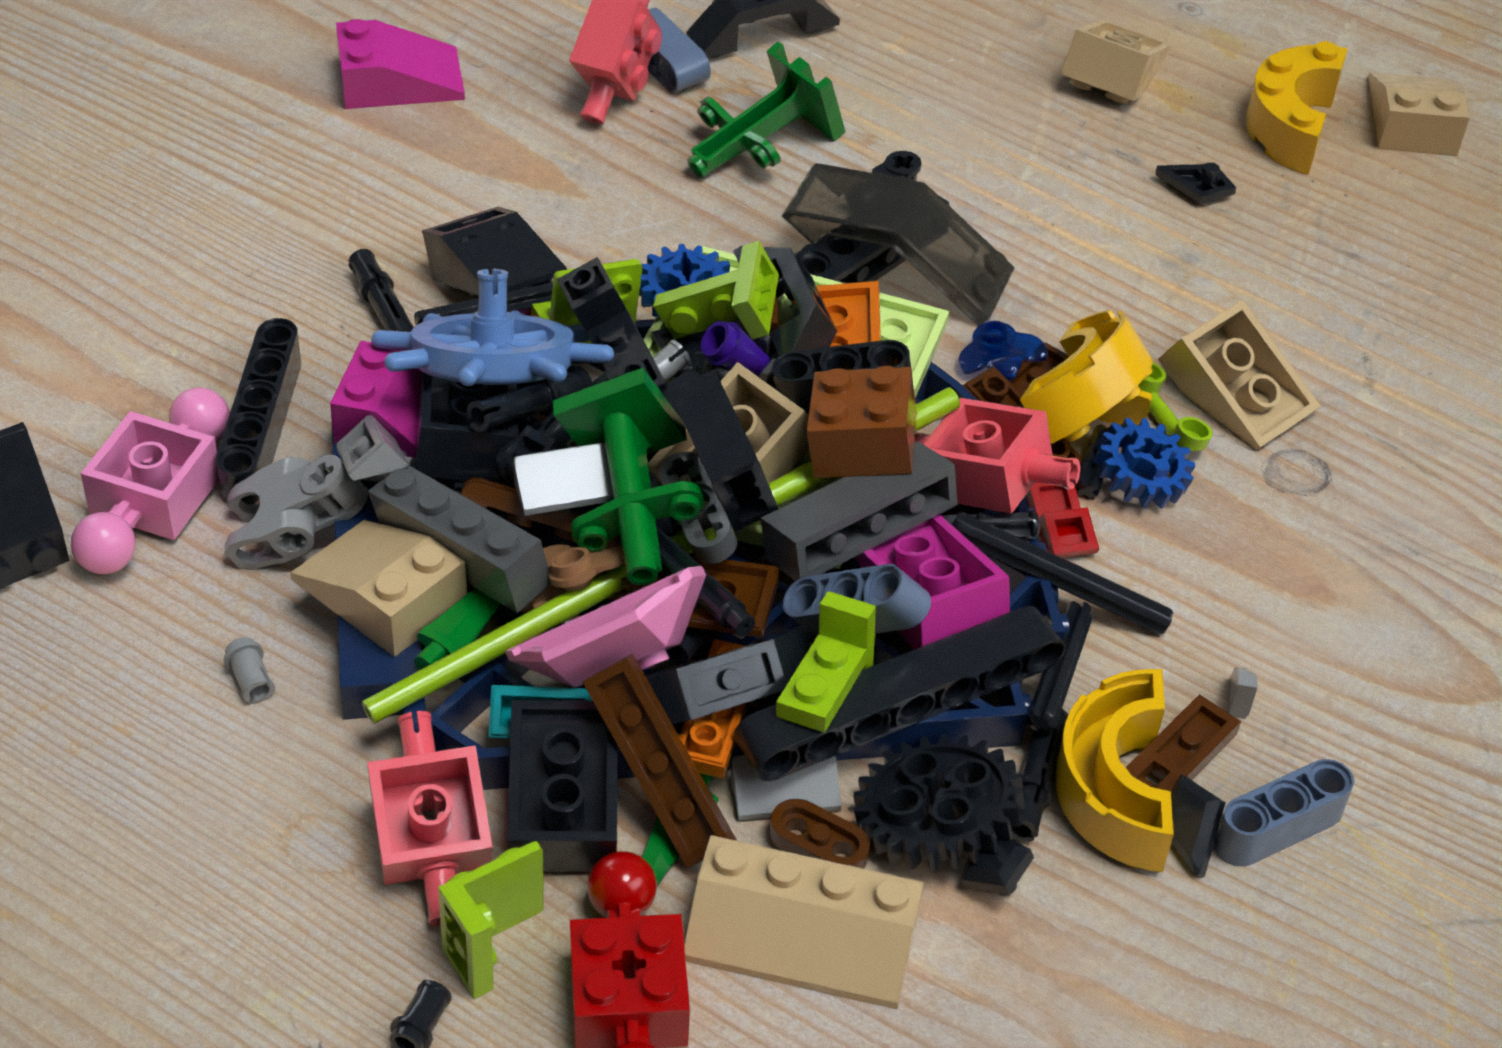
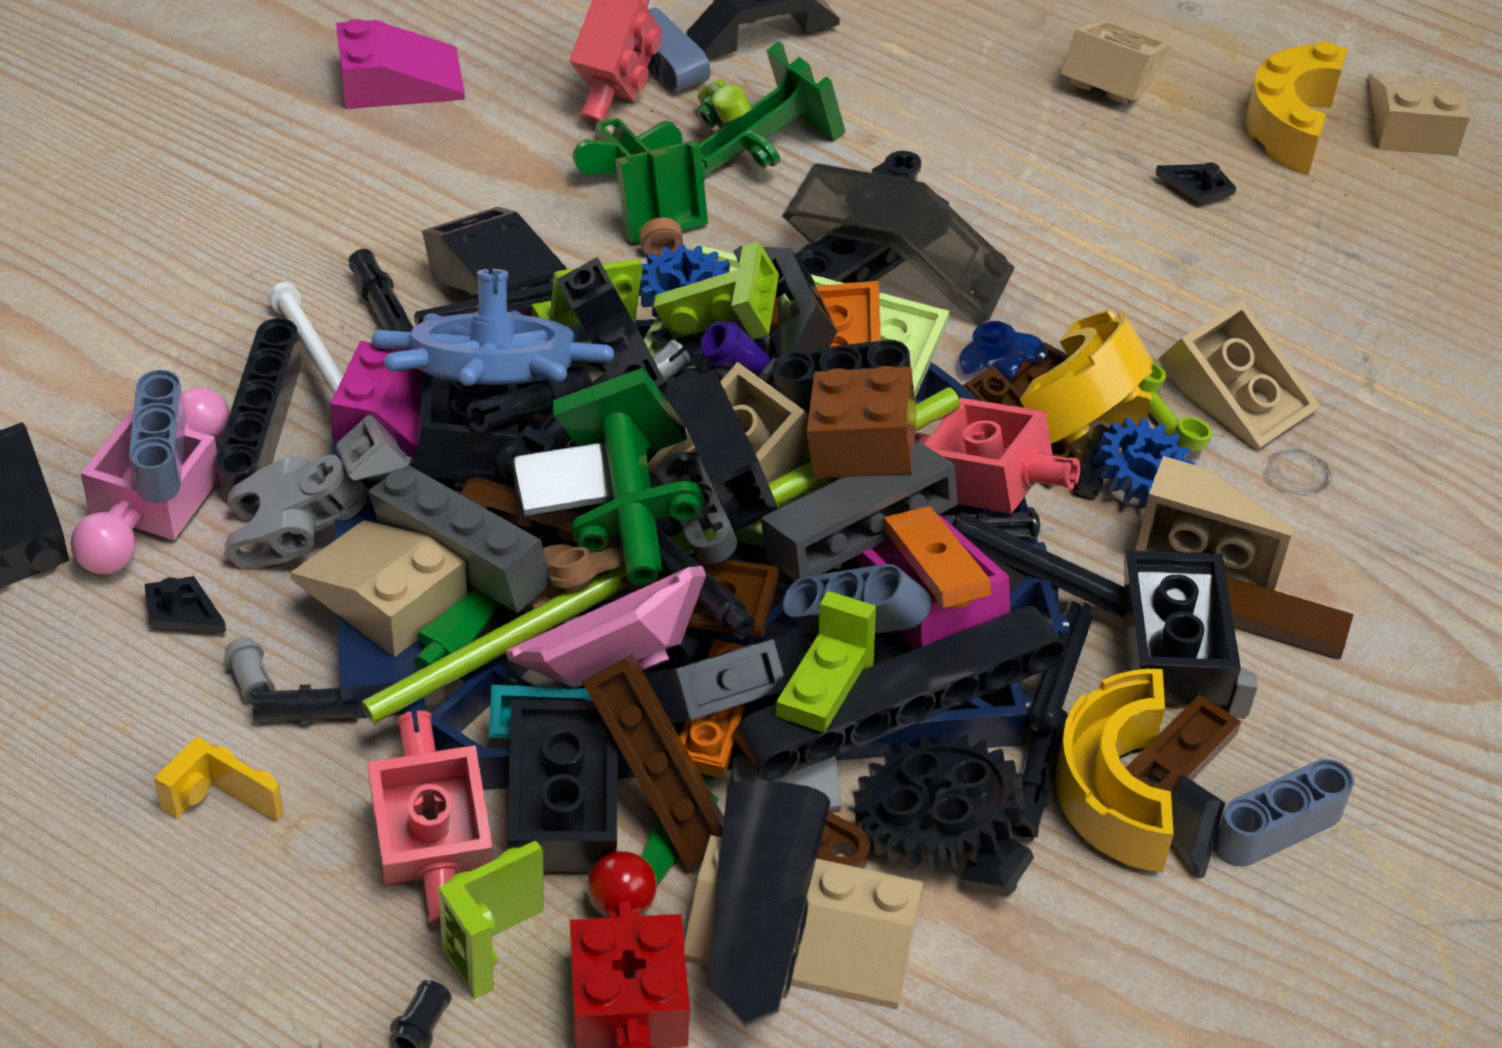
(157, 436): none -> sand blue beam
(182, 606): none -> black piece
(200, 765): none -> yellow bracket
(286, 300): none -> white bar
(301, 705): none -> black pin
(653, 171): none -> green piece
(659, 234): none -> nougat tile
(727, 99): none -> lime bar
(762, 892): none -> black panel
(938, 557): none -> orange tile
(1064, 524): red slope -> none
(1181, 623): none -> black slope
(1202, 513): none -> tan slope
(1288, 618): none -> reddish brown tile

